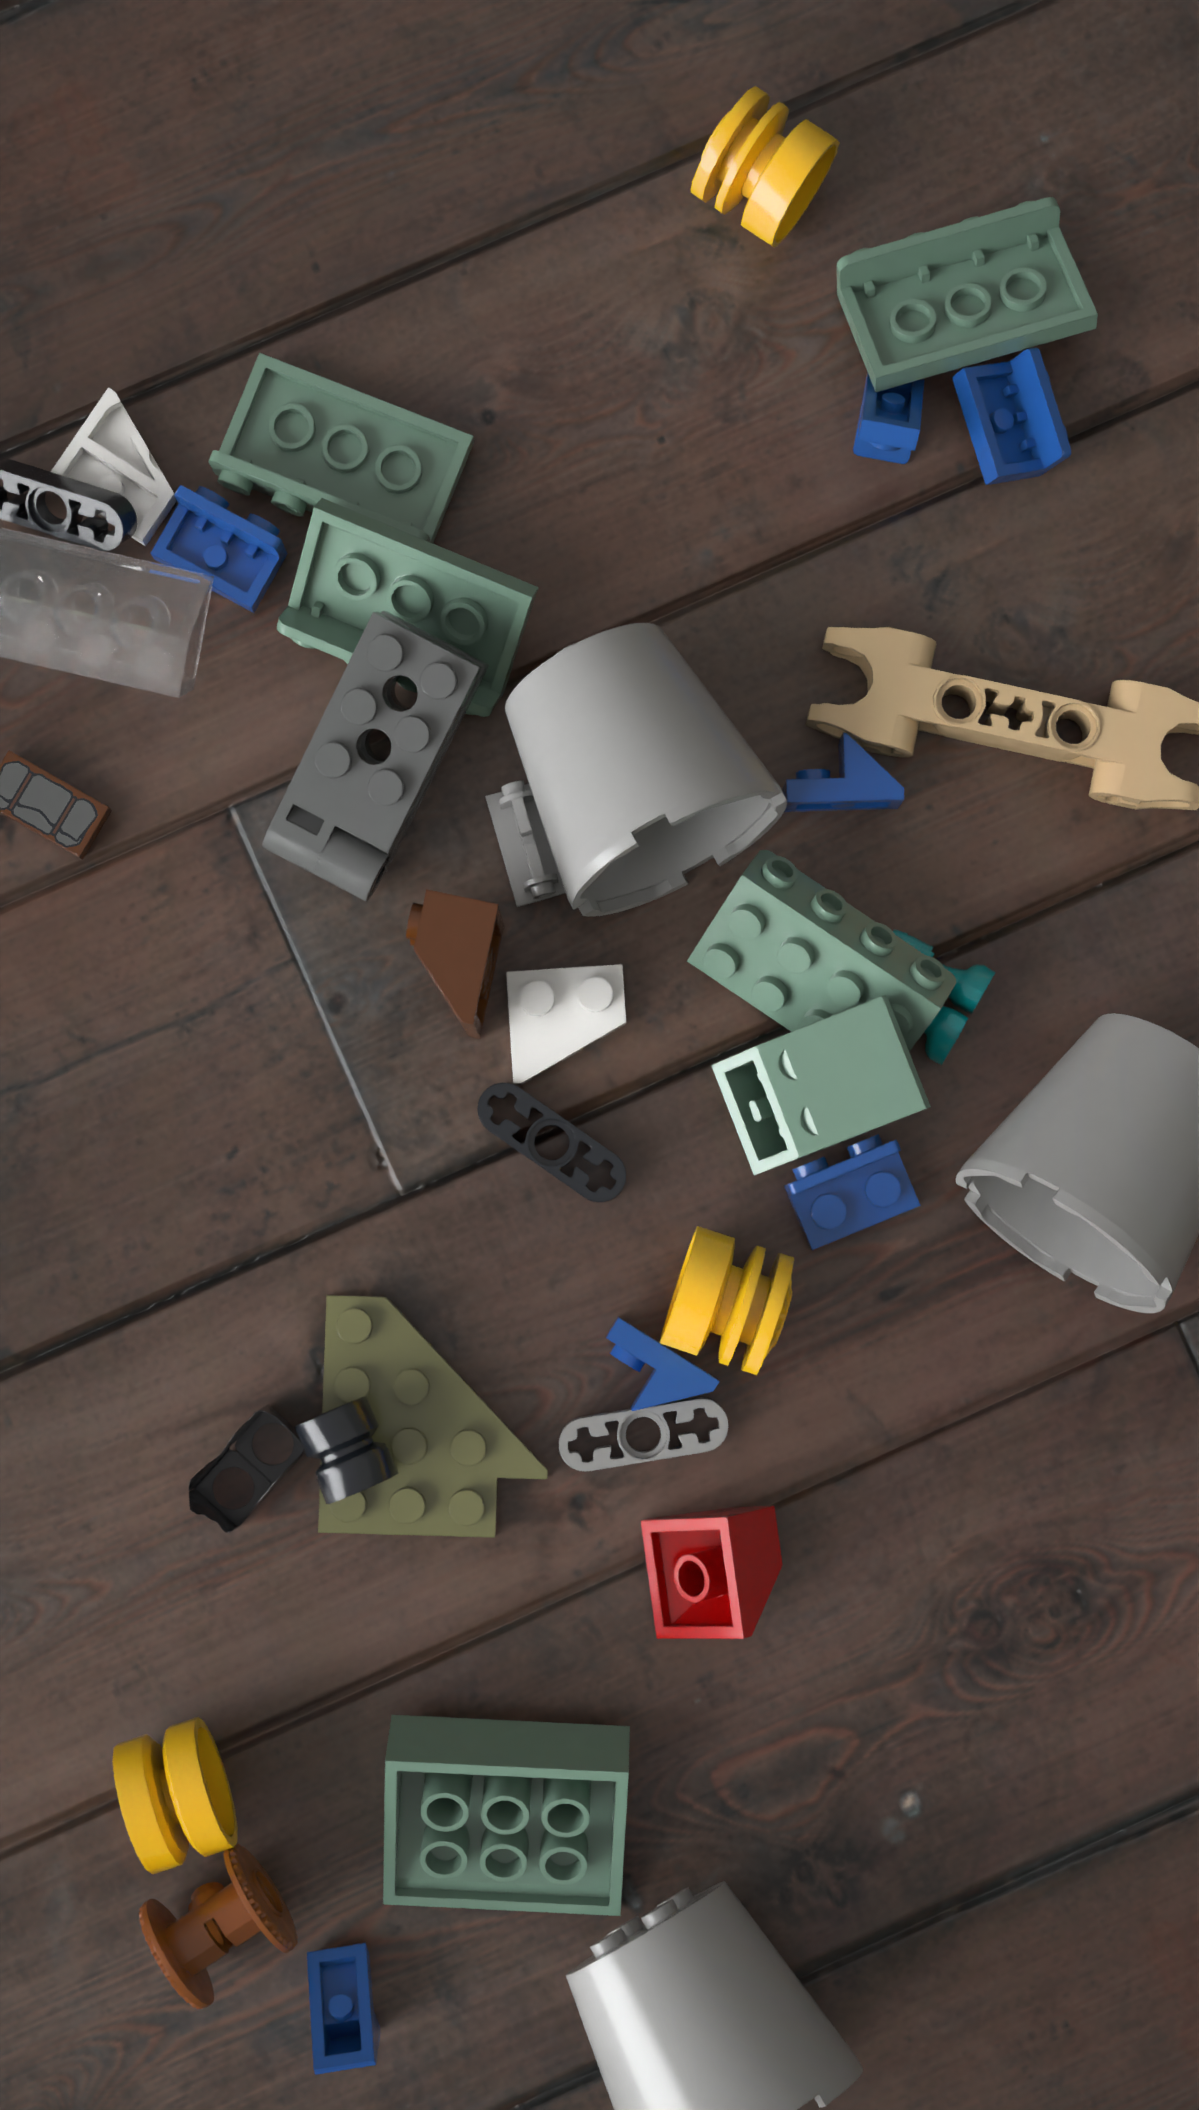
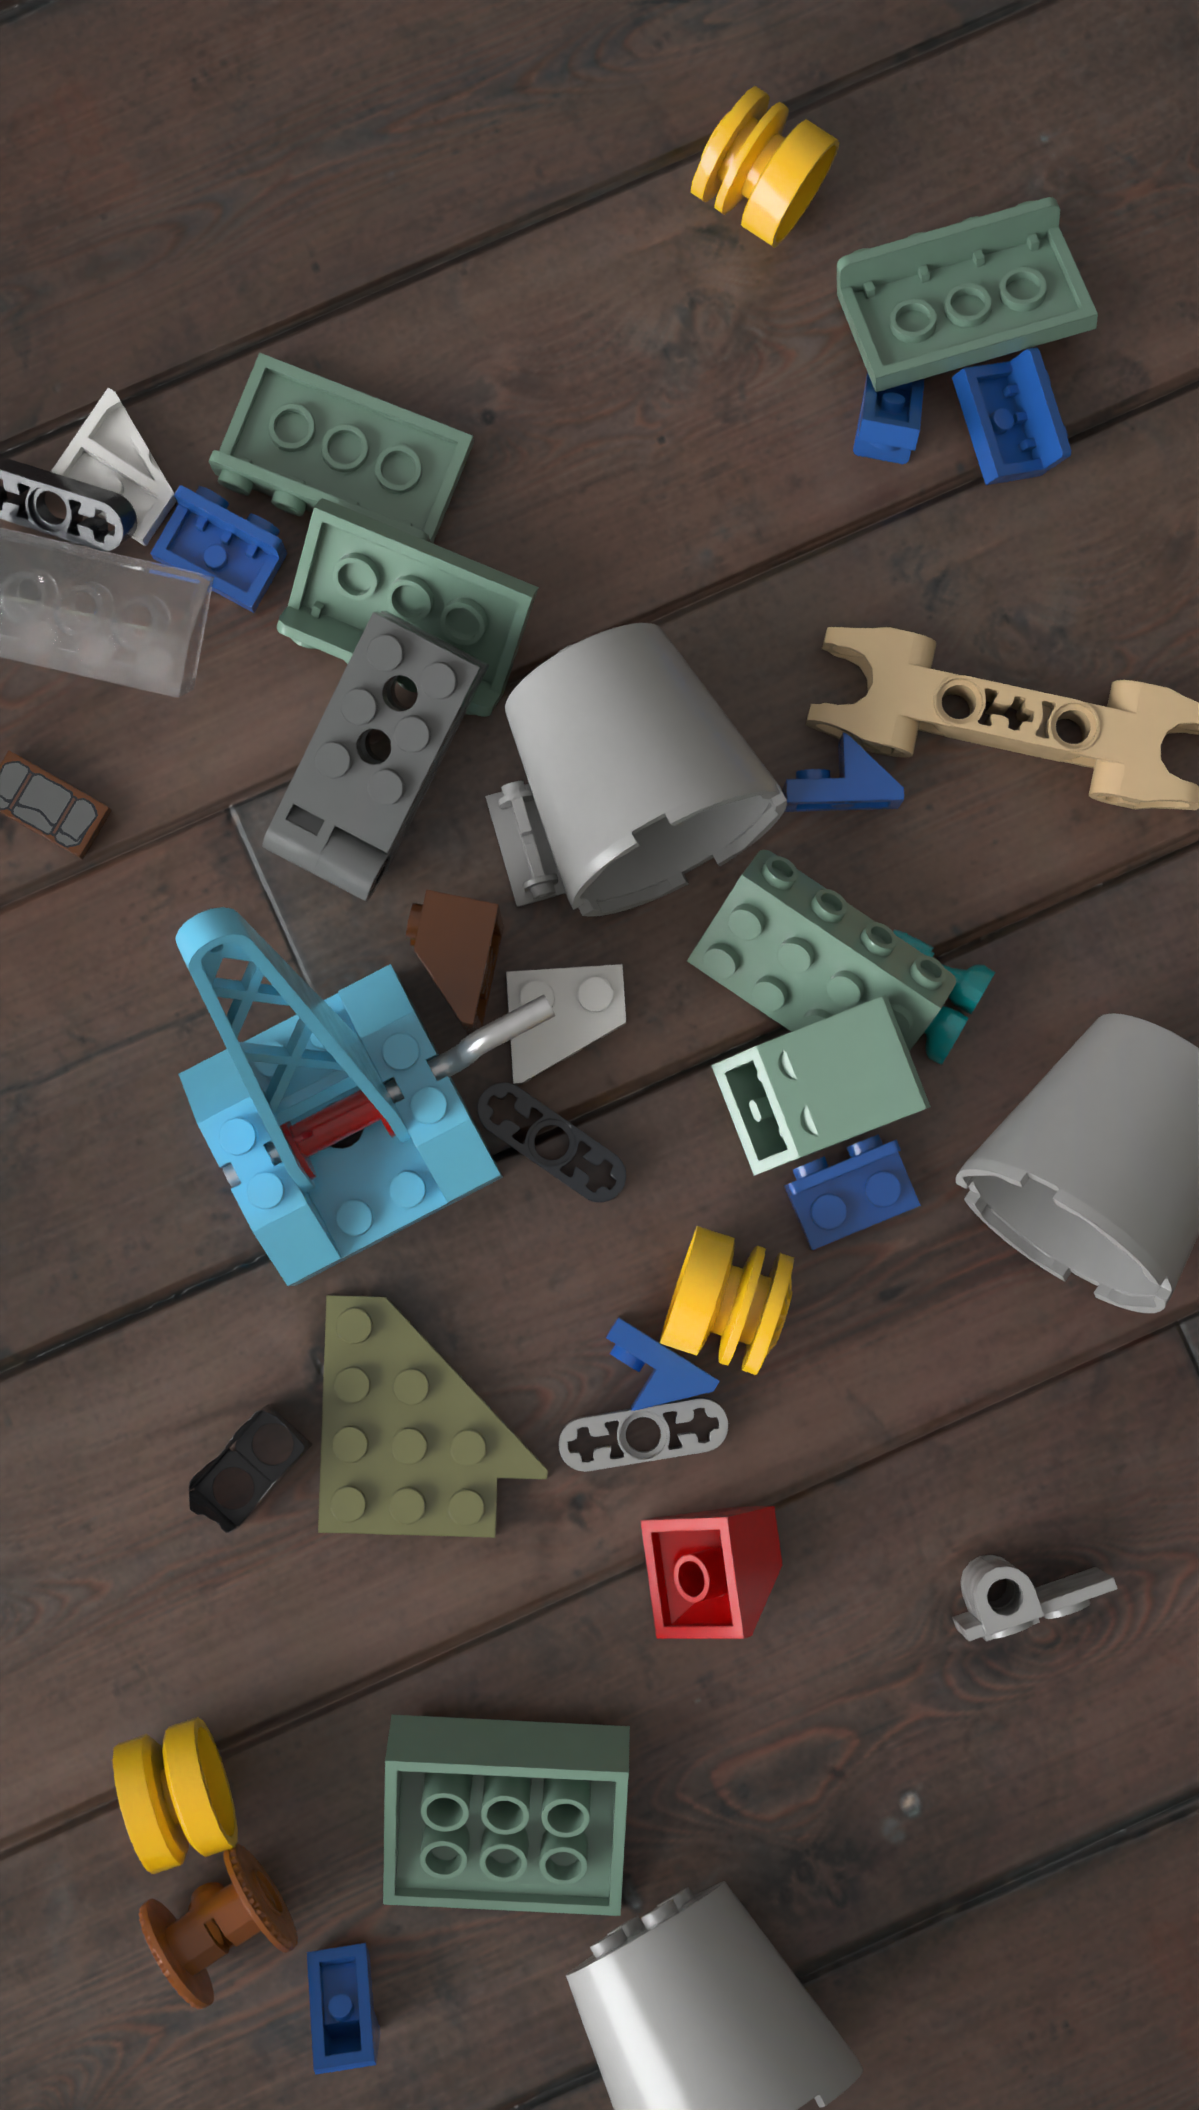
(346, 1450): black wheel -> none
(368, 1057): none -> medium azure piece
(1021, 1602): none -> light grey piece

